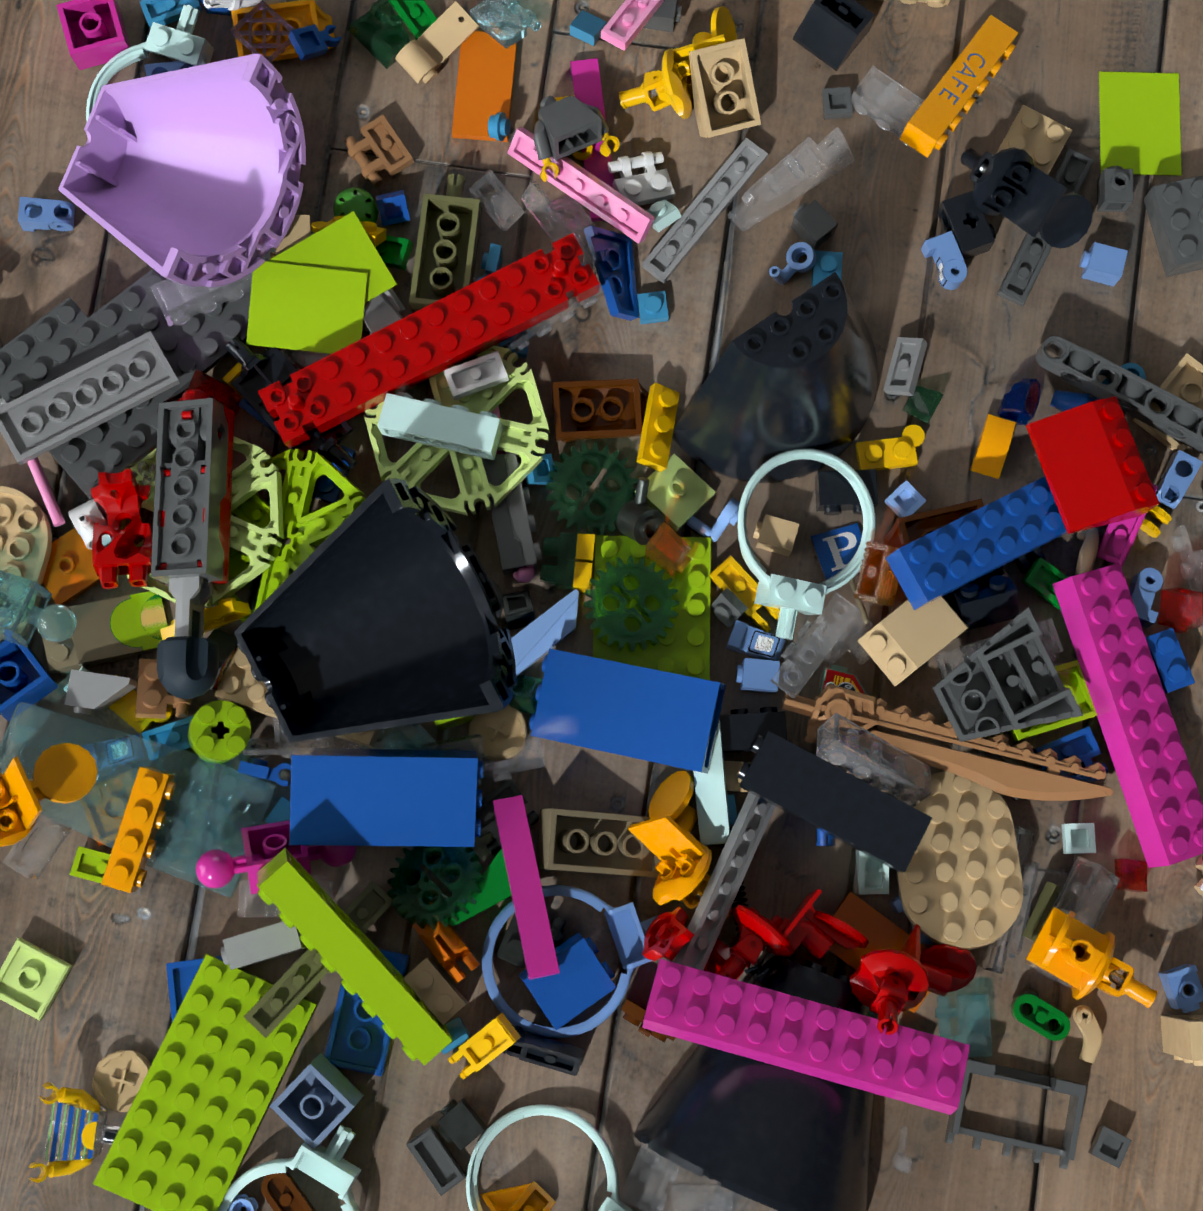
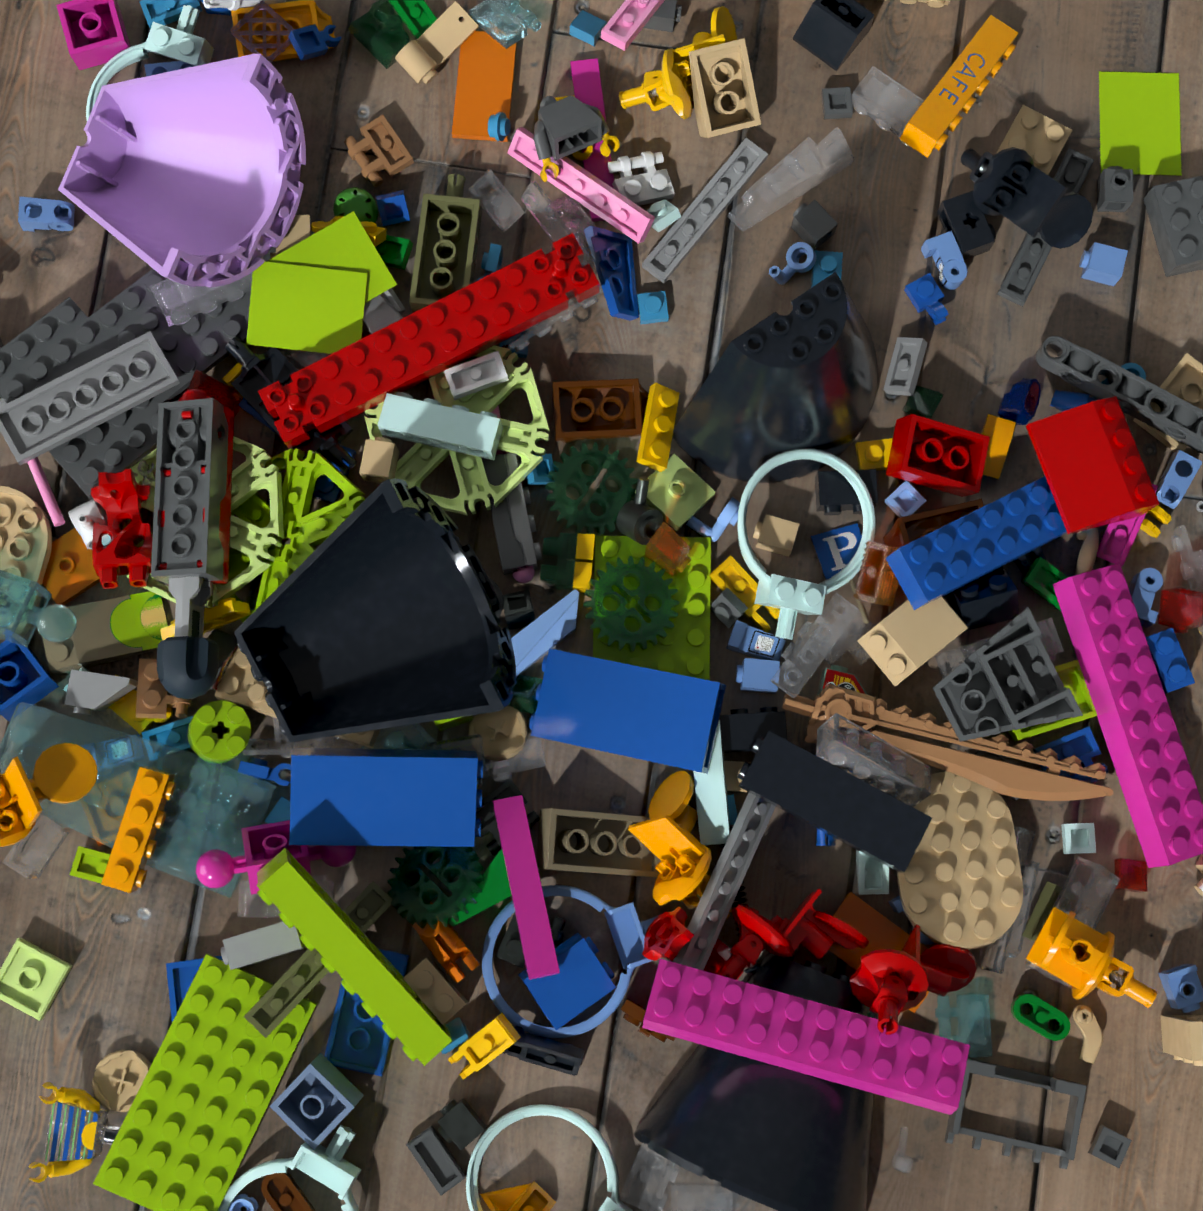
(379, 460): none -> tan brick
(927, 296): none -> blue plate
(937, 455): none -> red brick

